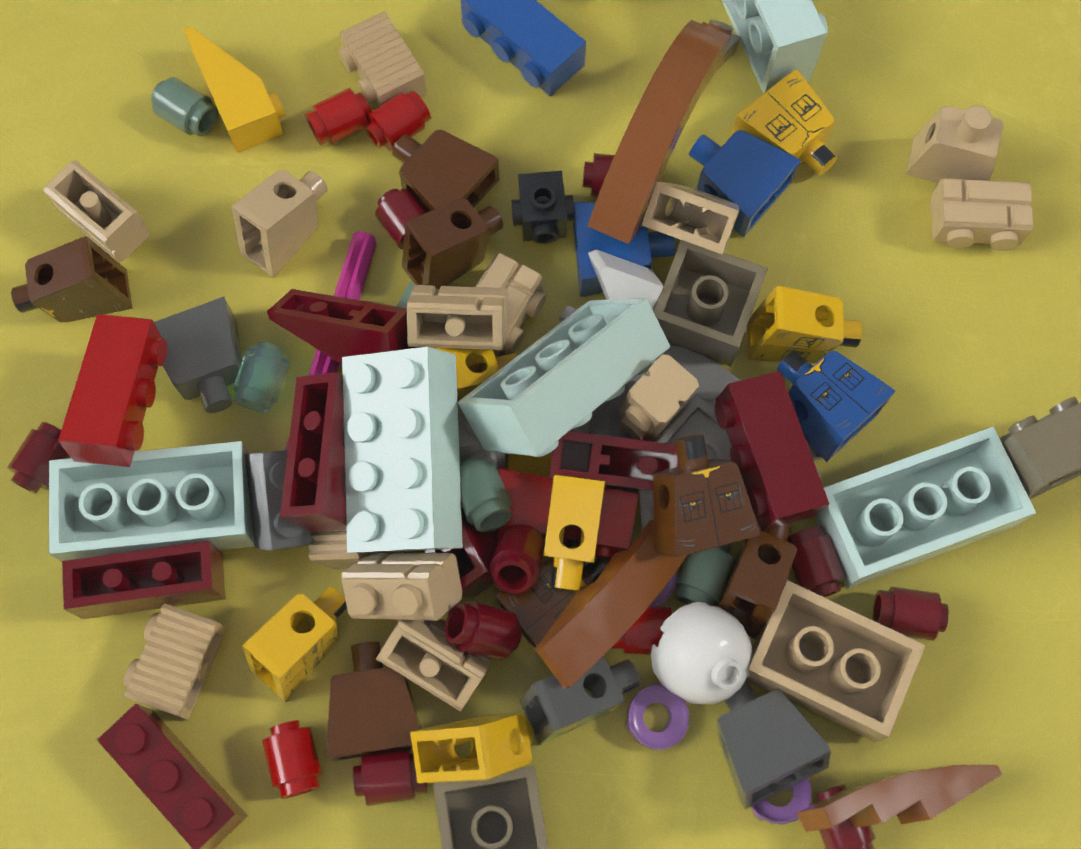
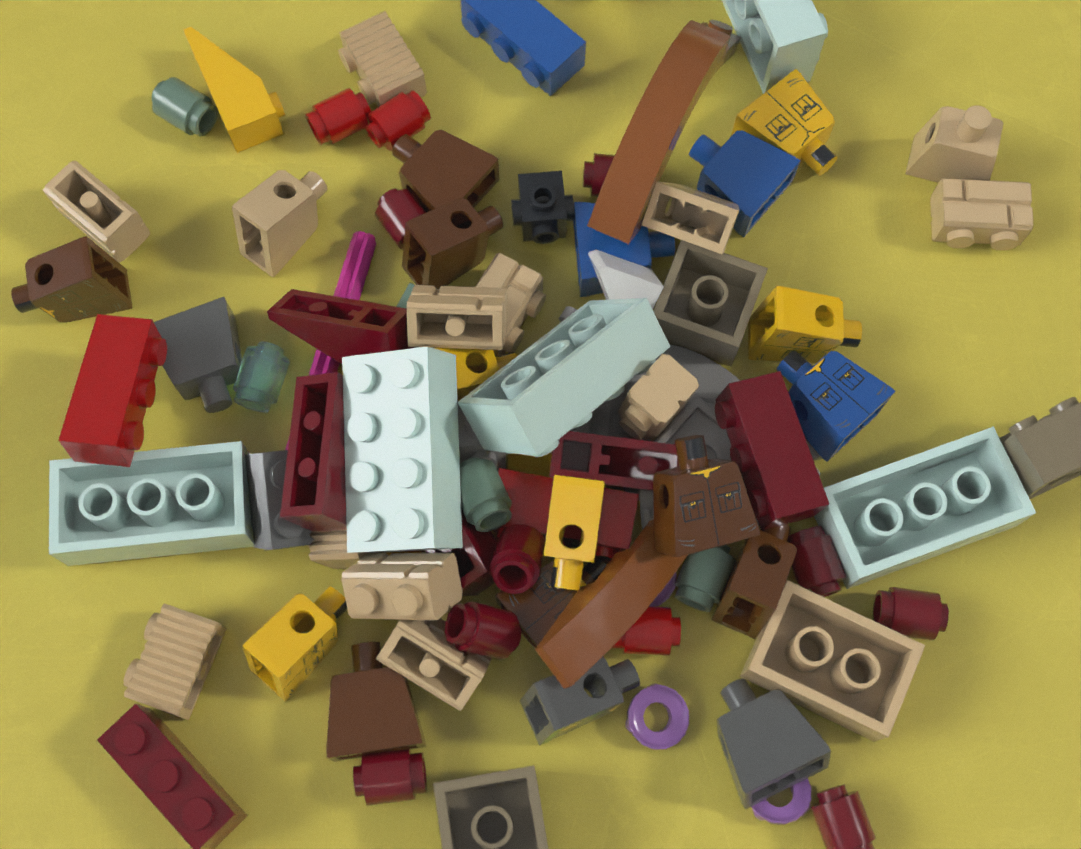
(33, 458): dark red brick -> none
(143, 580): dark red brick -> none
(292, 759): red brick -> none
(497, 747): yellow torso -> none
(702, 654): white cylinder -> none
(909, 795): dark orange slope -> none

